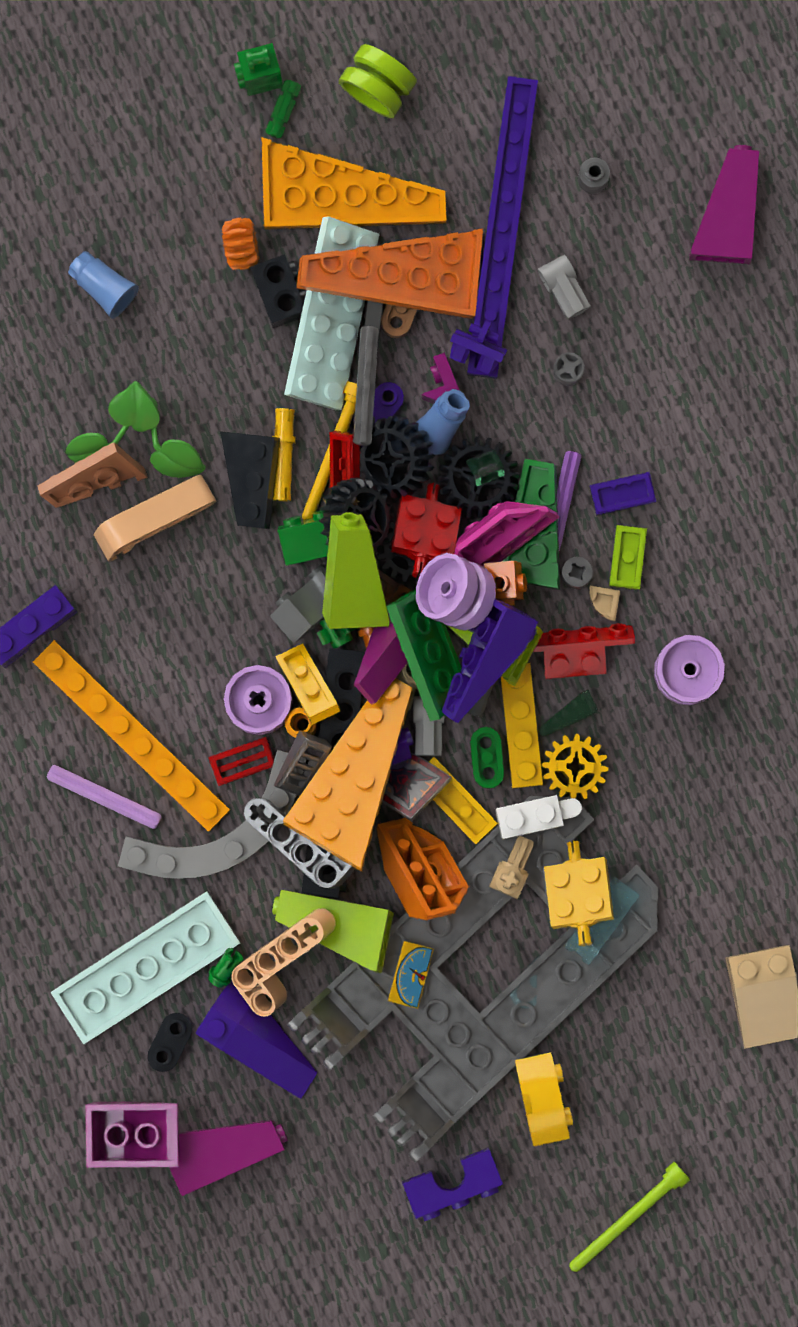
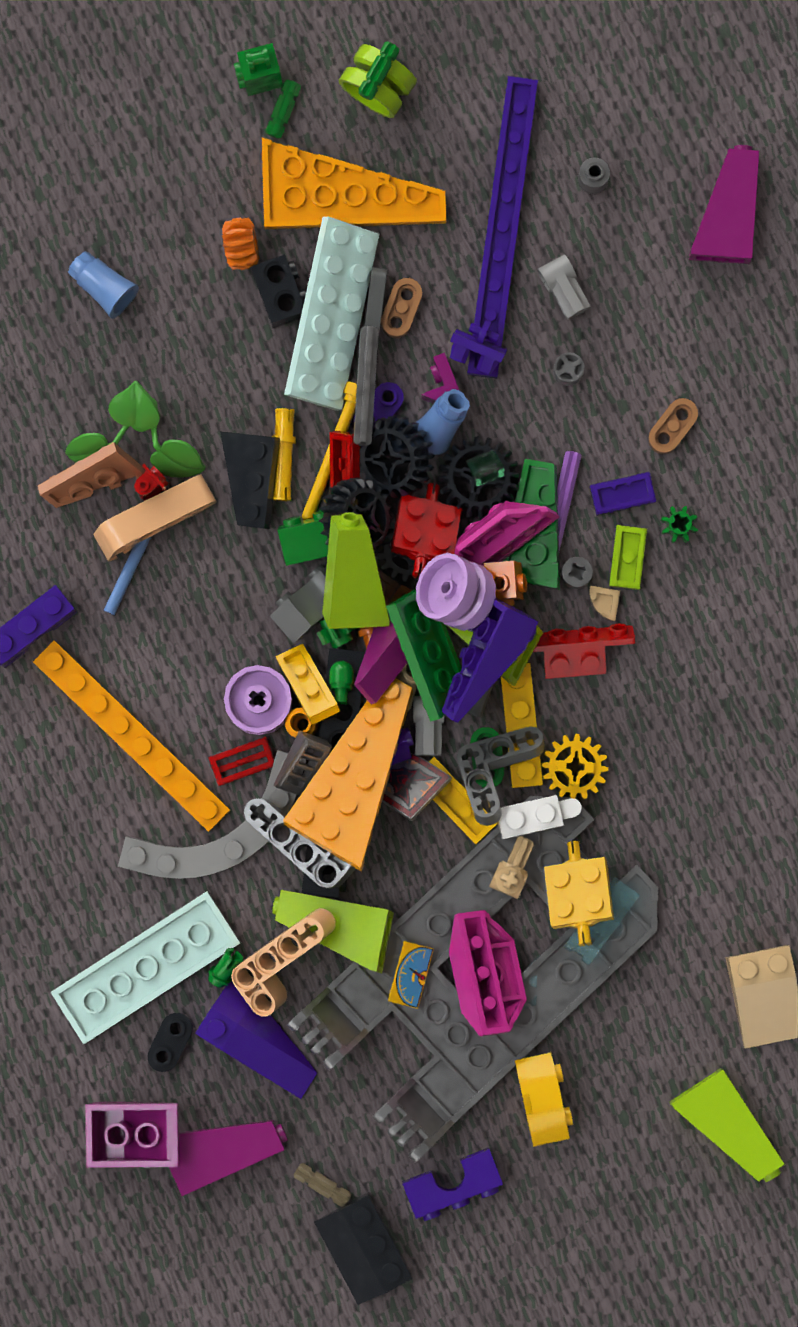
(104, 796): lavender axle -> none
(126, 576): none -> medium blue bar
(150, 483): none -> red hinge
(322, 1185): none -> dark tan axle
(341, 680): none -> green cylinder
(363, 1249): none -> black slope
(378, 70): none -> green axle
(412, 273): orange wing -> none
(420, 870): orange wedge -> none
(486, 973): none -> dark pink wedge
(487, 761): none -> dark grey beam
(573, 712): clear green slope -> none
(672, 426): none -> medium nougat plate
(673, 1179): lime piece -> none
(676, 533): none -> green gear
(686, 688): lavender wheel -> none
(725, 1120): none -> lime slope

